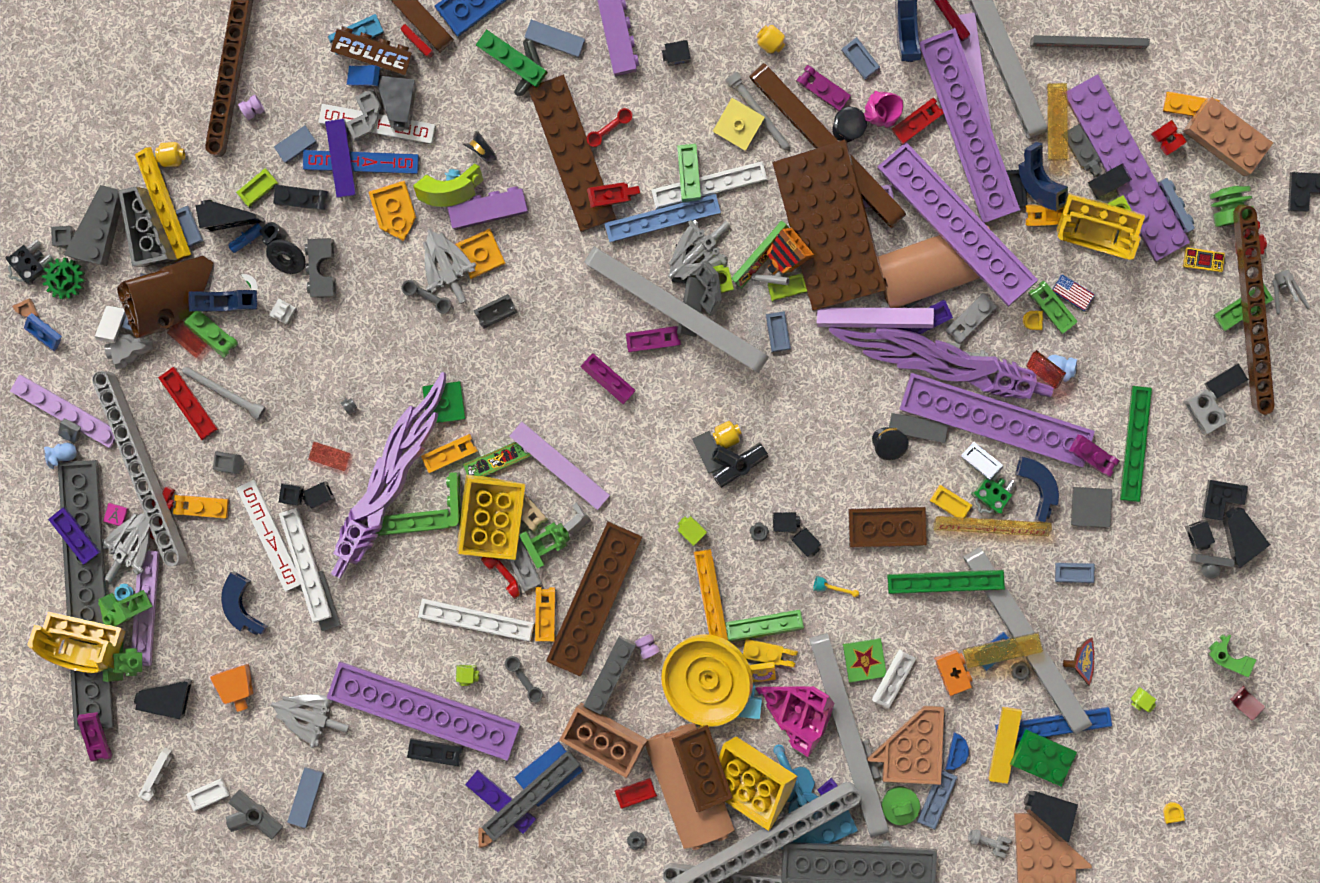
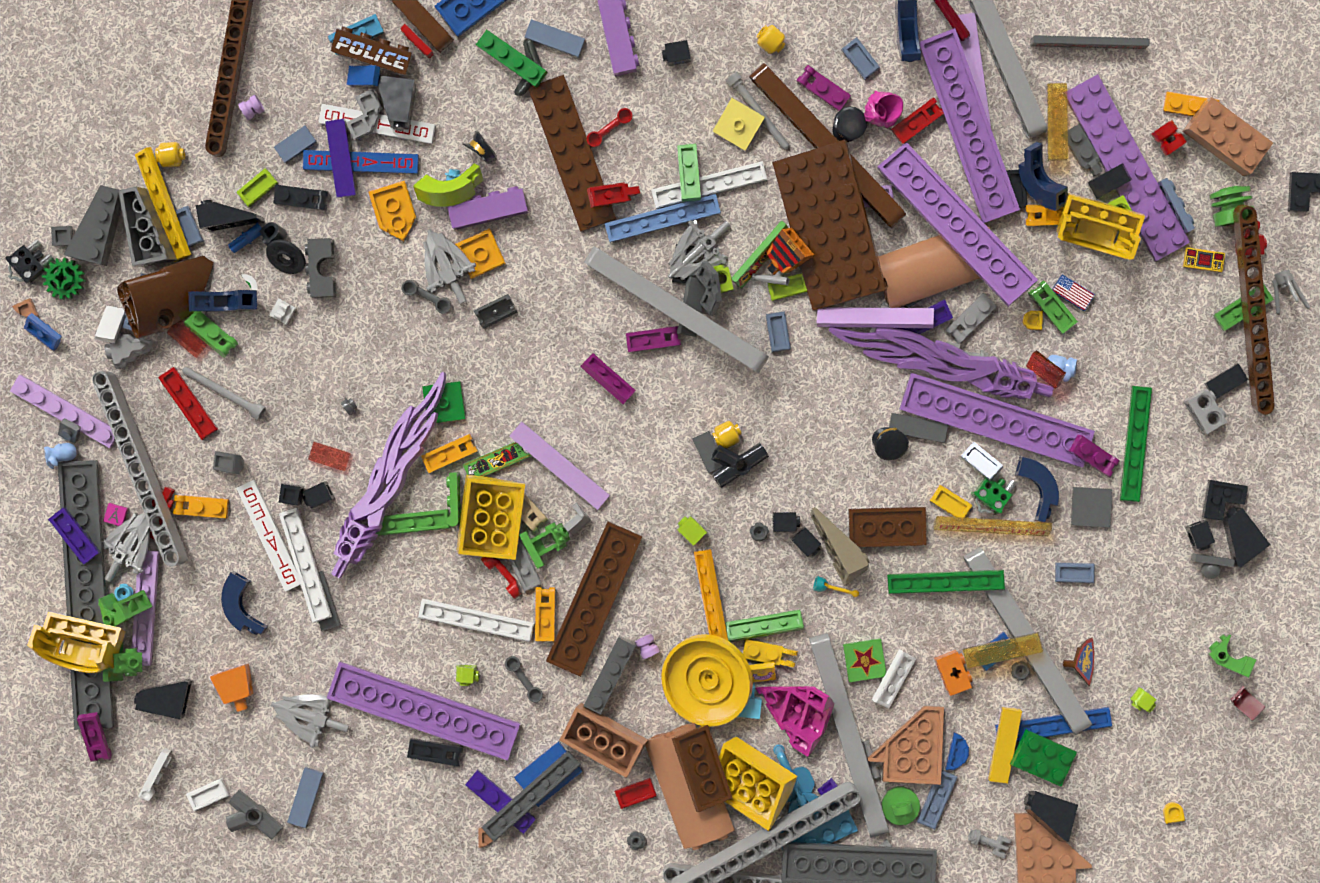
(848, 557): none -> dark tan wedge

